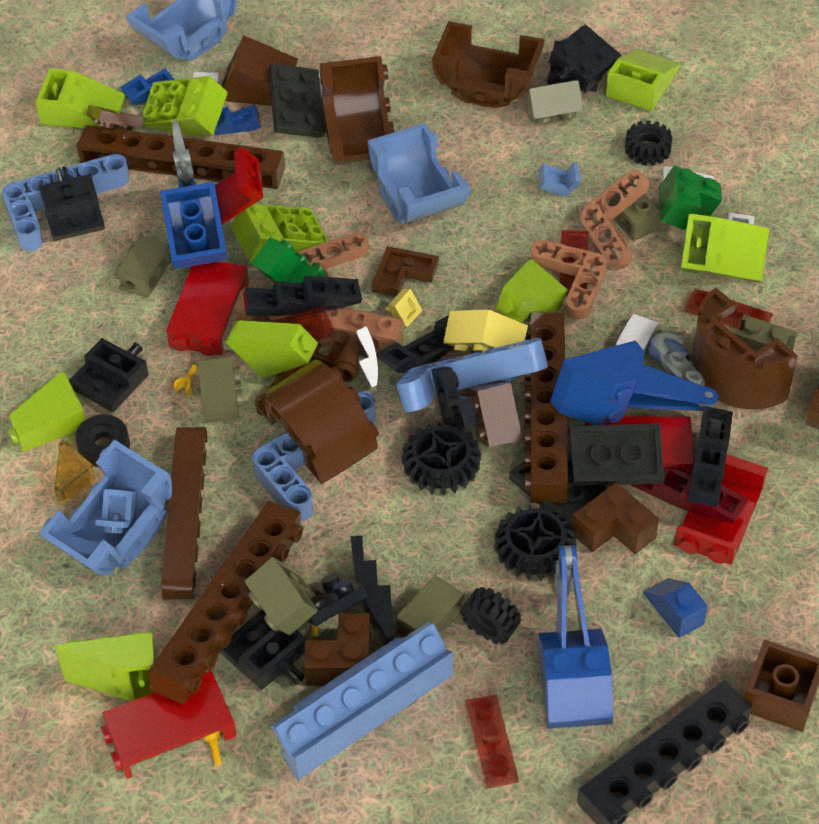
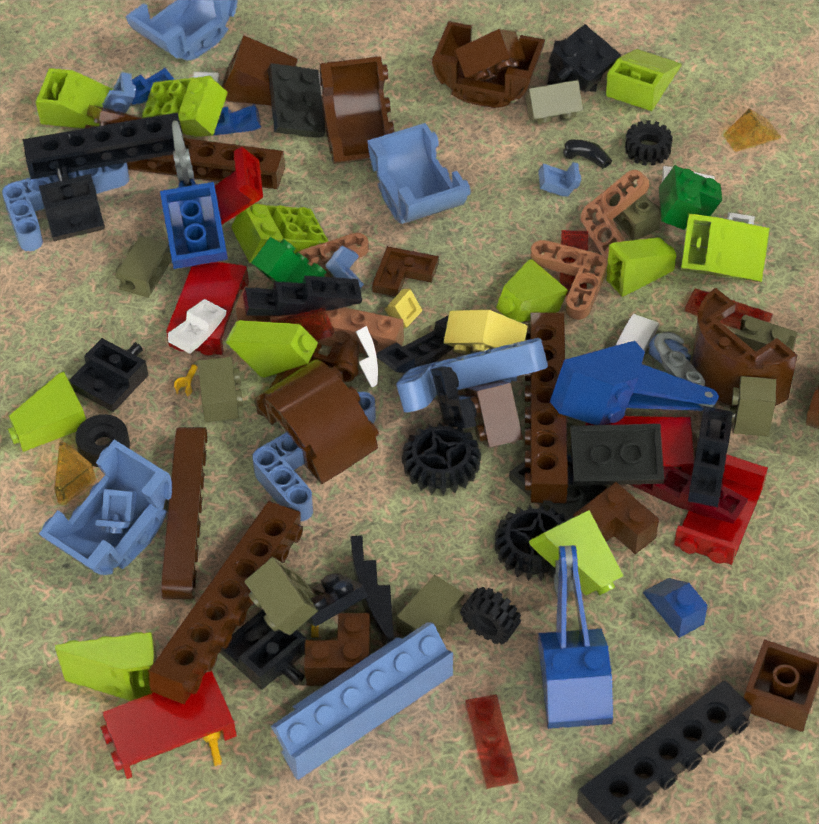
(100, 145): none -> black brick
(122, 95): none -> medium blue bracket
(199, 325): none -> white slope
(341, 262): none -> medium blue bracket
(490, 55): none -> reddish brown brick
(588, 150): none -> black arm
(595, 560): none -> lime slope
(638, 263): none -> lime slope
(750, 131): none -> clear yellow slope
(754, 406): none -> olive brick

